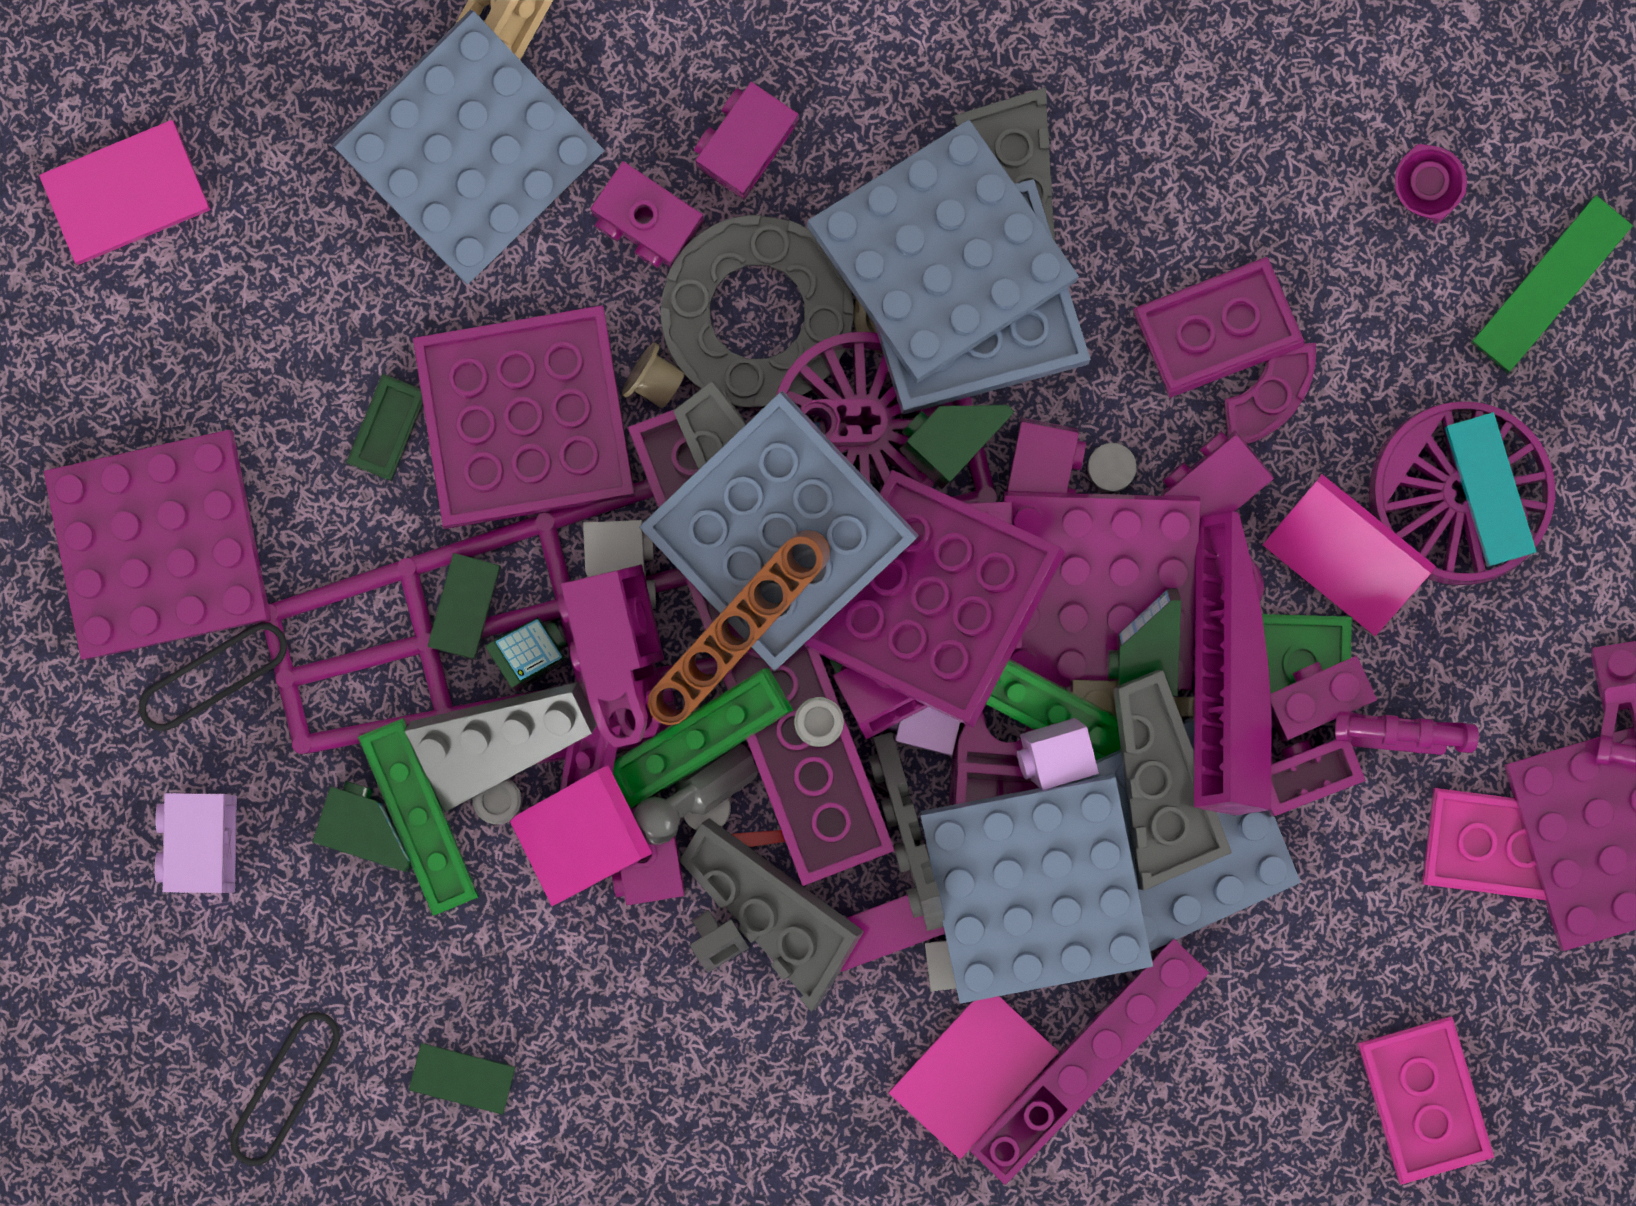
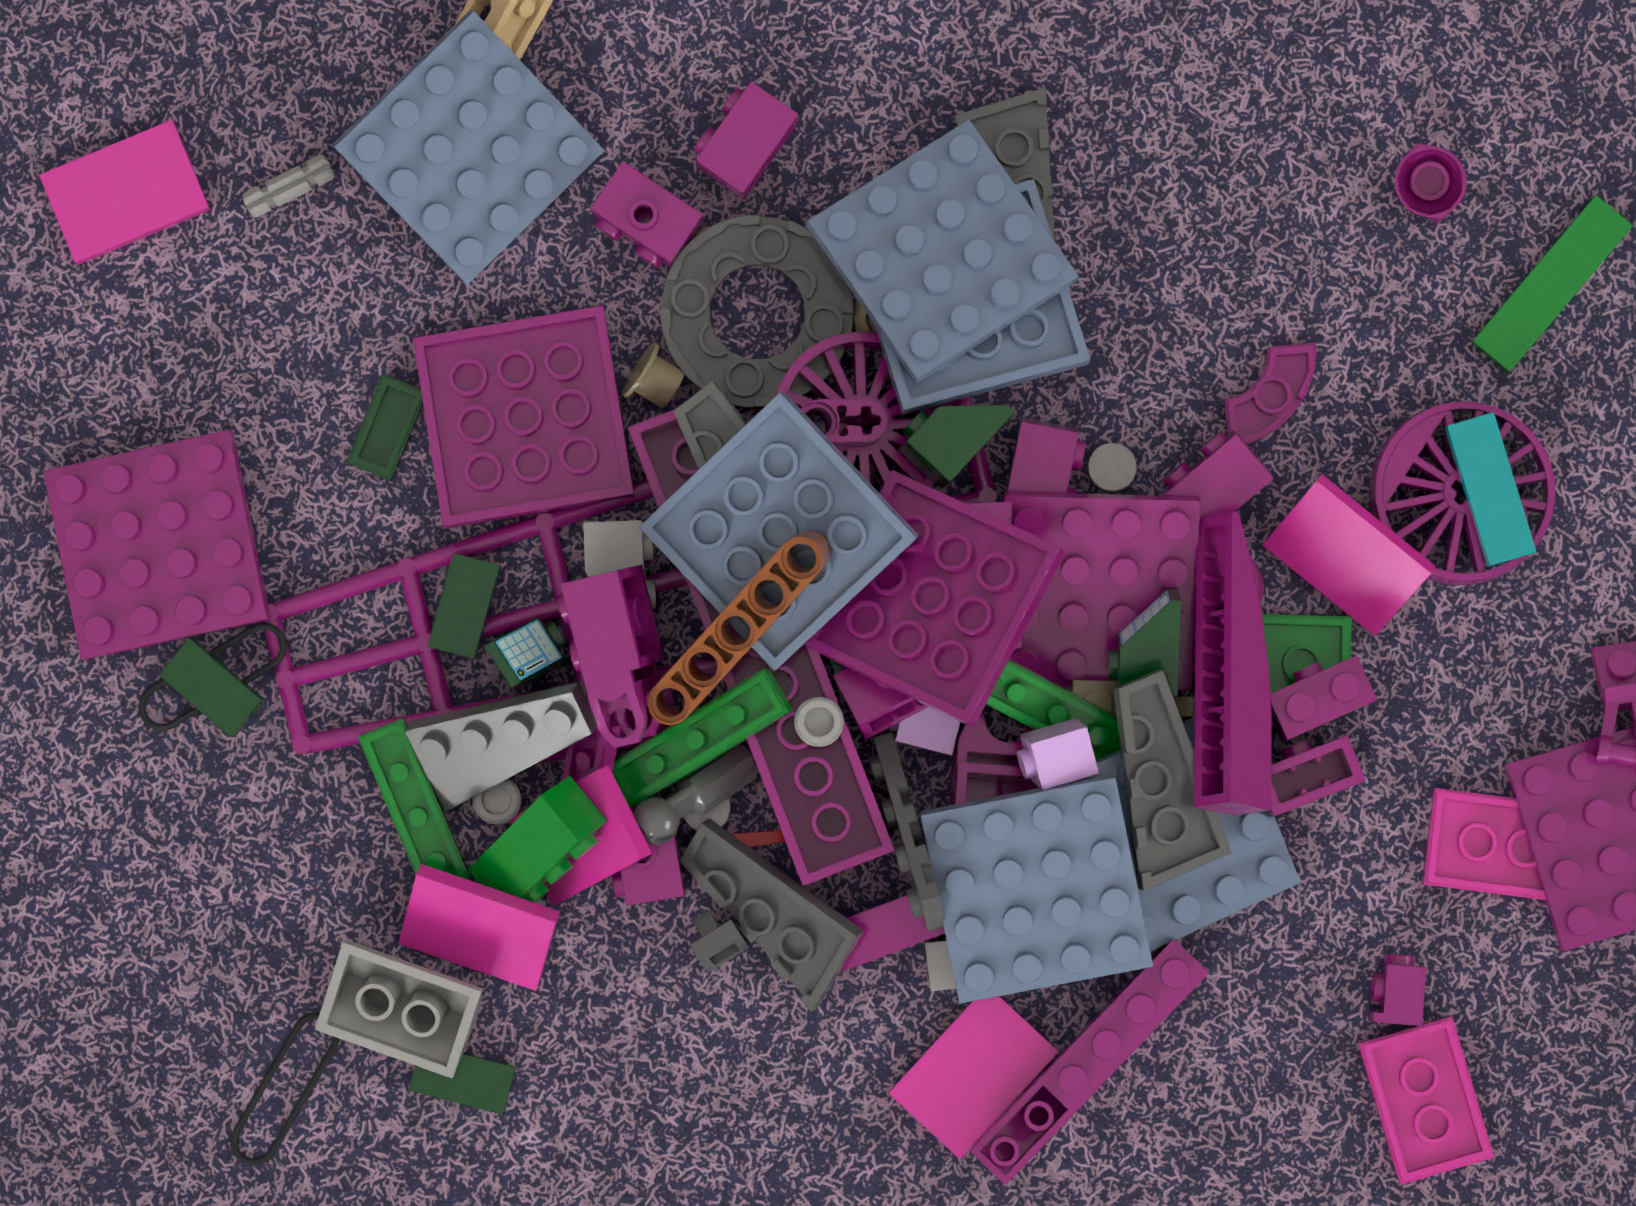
(197, 843): lavender brick -> none
(211, 687): none -> dark green tile
(288, 185): none -> light grey axle
(360, 827): dark green slope -> none
(399, 1009): none -> light grey slope
(478, 927): none -> dark pink tile
(541, 843): none -> green brick
(1218, 327): magenta tile -> none
(1398, 991): none -> magenta brick
(1405, 735): magenta plate -> none

